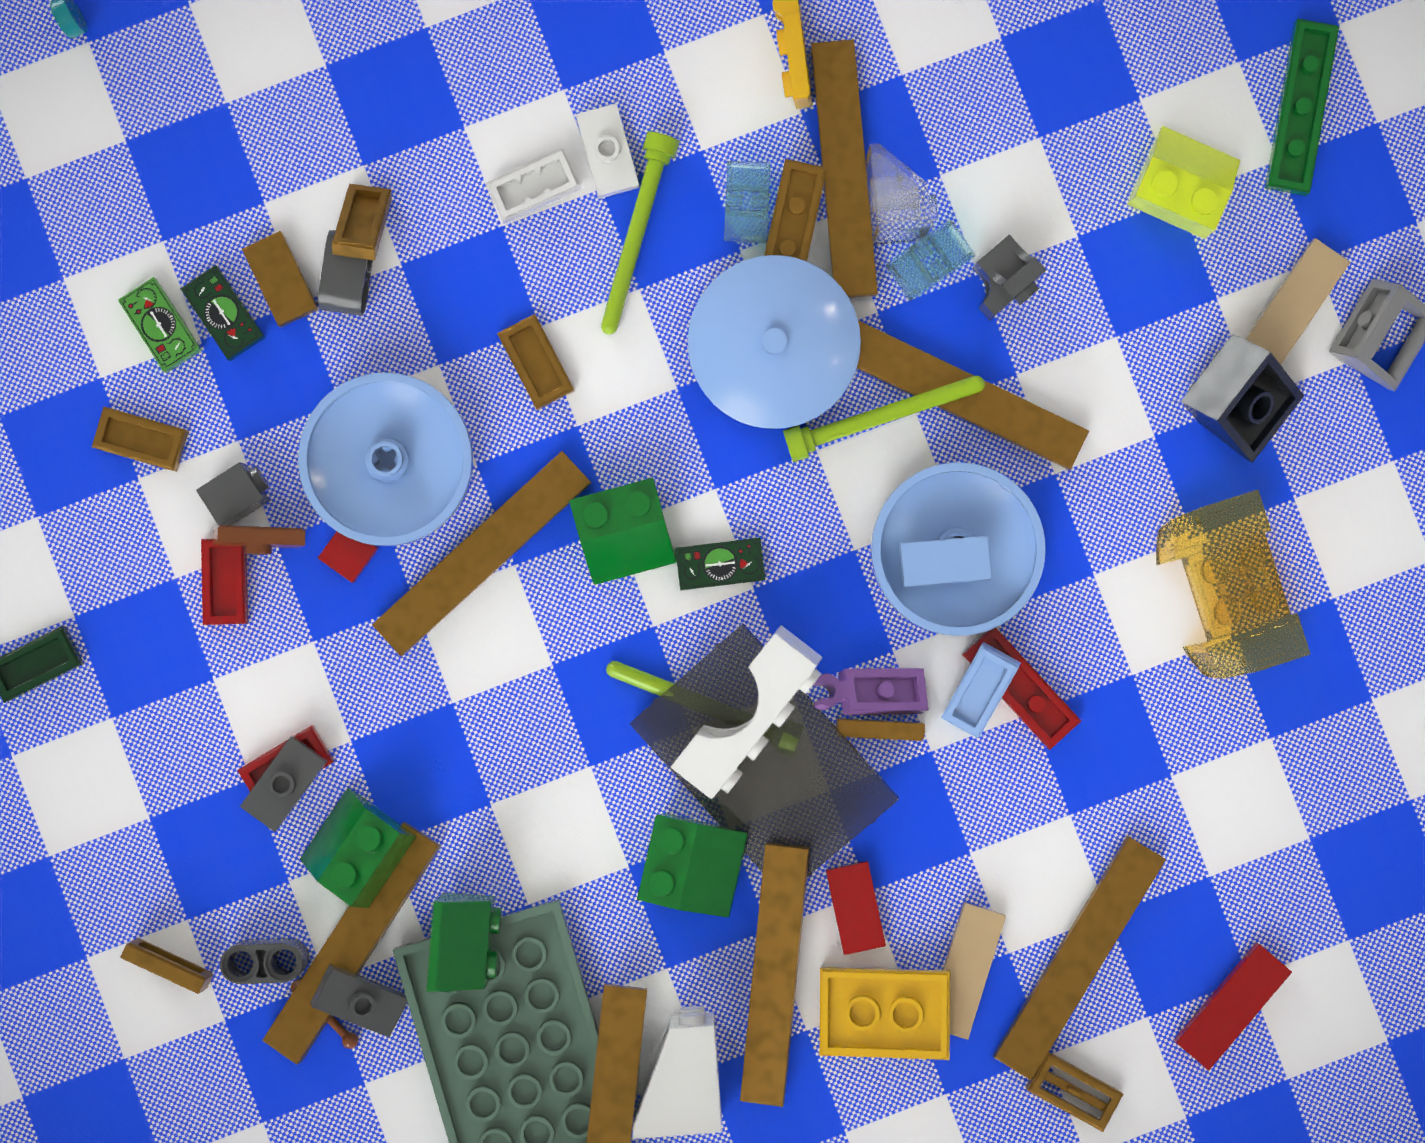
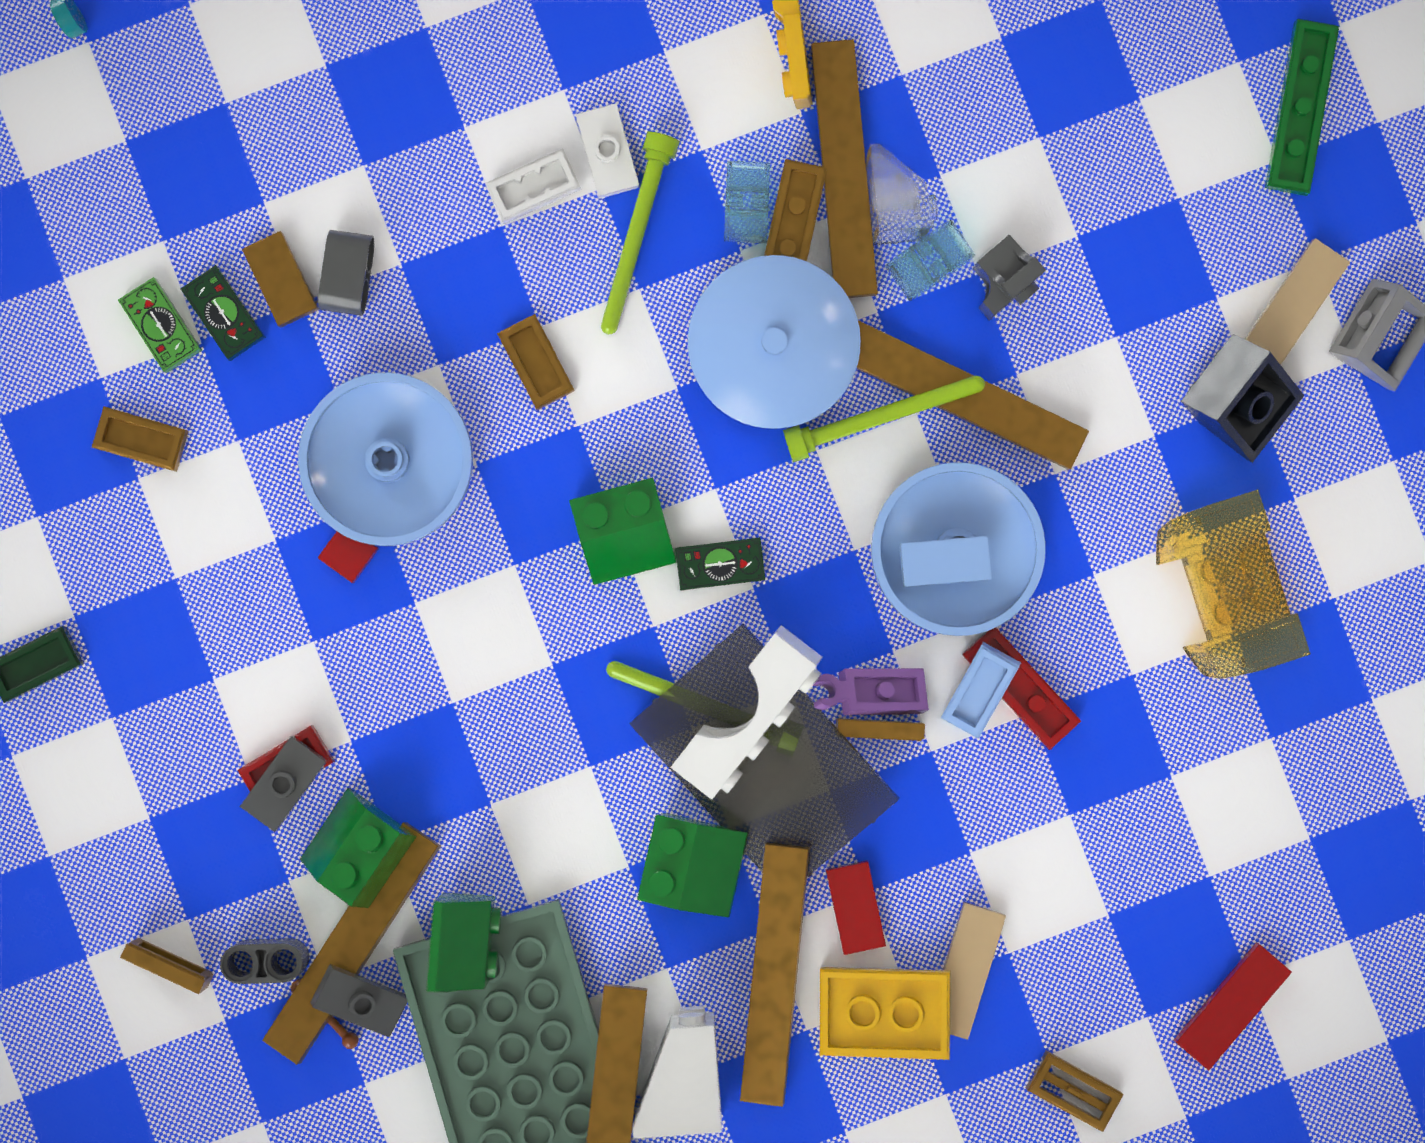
(224, 584): red tile -> none
(234, 493): dark grey brick -> none
(259, 539): dark orange plate -> none
(361, 222): pearl gold tile -> none
(481, 554): pearl gold tile -> none
(1079, 957): pearl gold tile -> none
(1185, 183): neon yellow slope -> none

